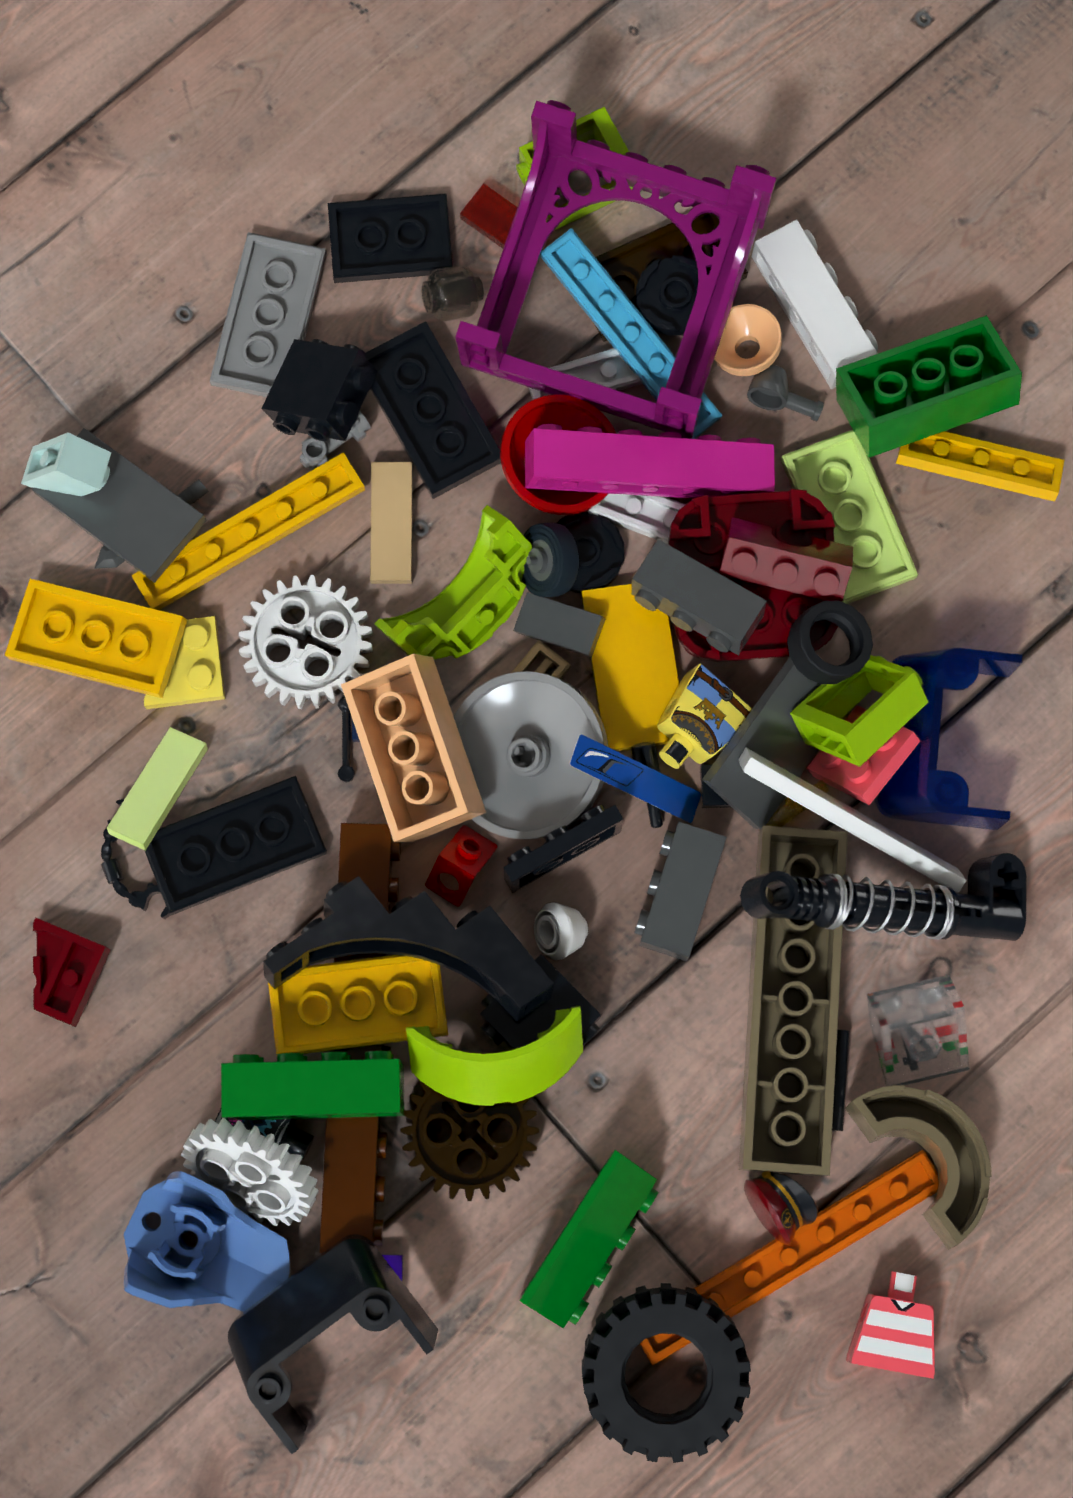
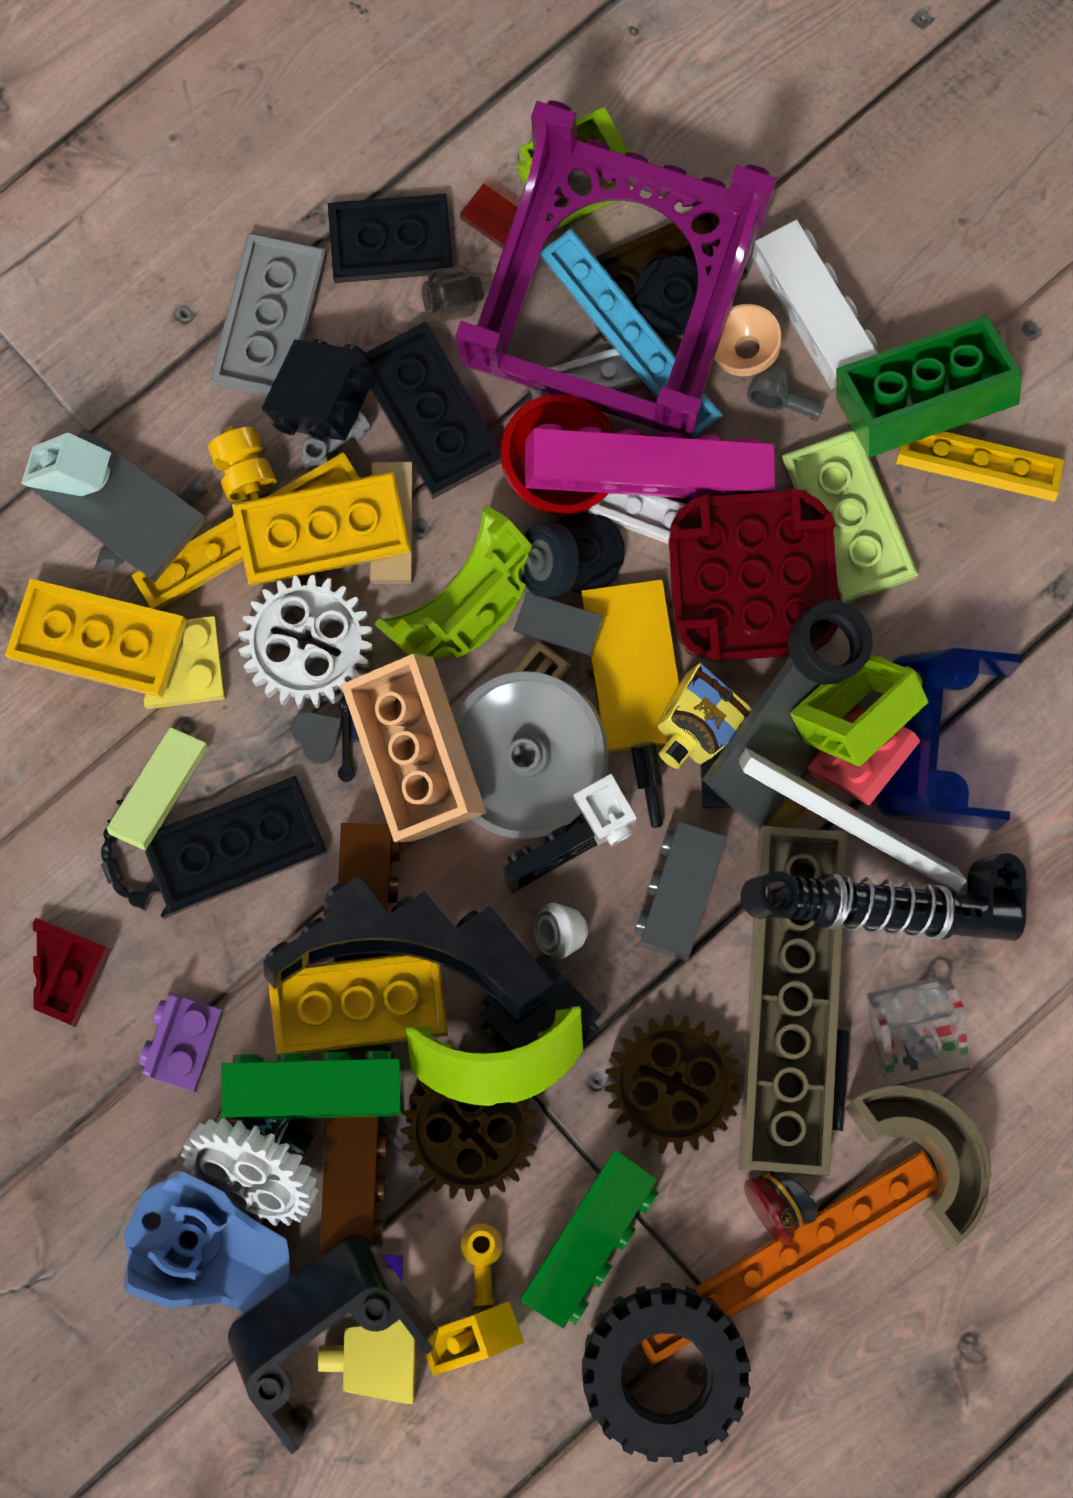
(181, 1041): none -> medium lavender bracket
(238, 456): none -> yellow wheel
(317, 735): none -> dark grey tile
(321, 528): none -> yellow tile
(374, 1362): none -> light yellow torso
(463, 859): red bracket -> none
(474, 1338): none -> yellow slope
(482, 1261): none -> yellow bar
(606, 811): none -> white bracket
(635, 778): blue sticker -> none
(689, 1048): none -> dark brown gear
(697, 598): dark grey brick -> none
(810, 570): dark red arch -> none
(895, 1331): torso -> none

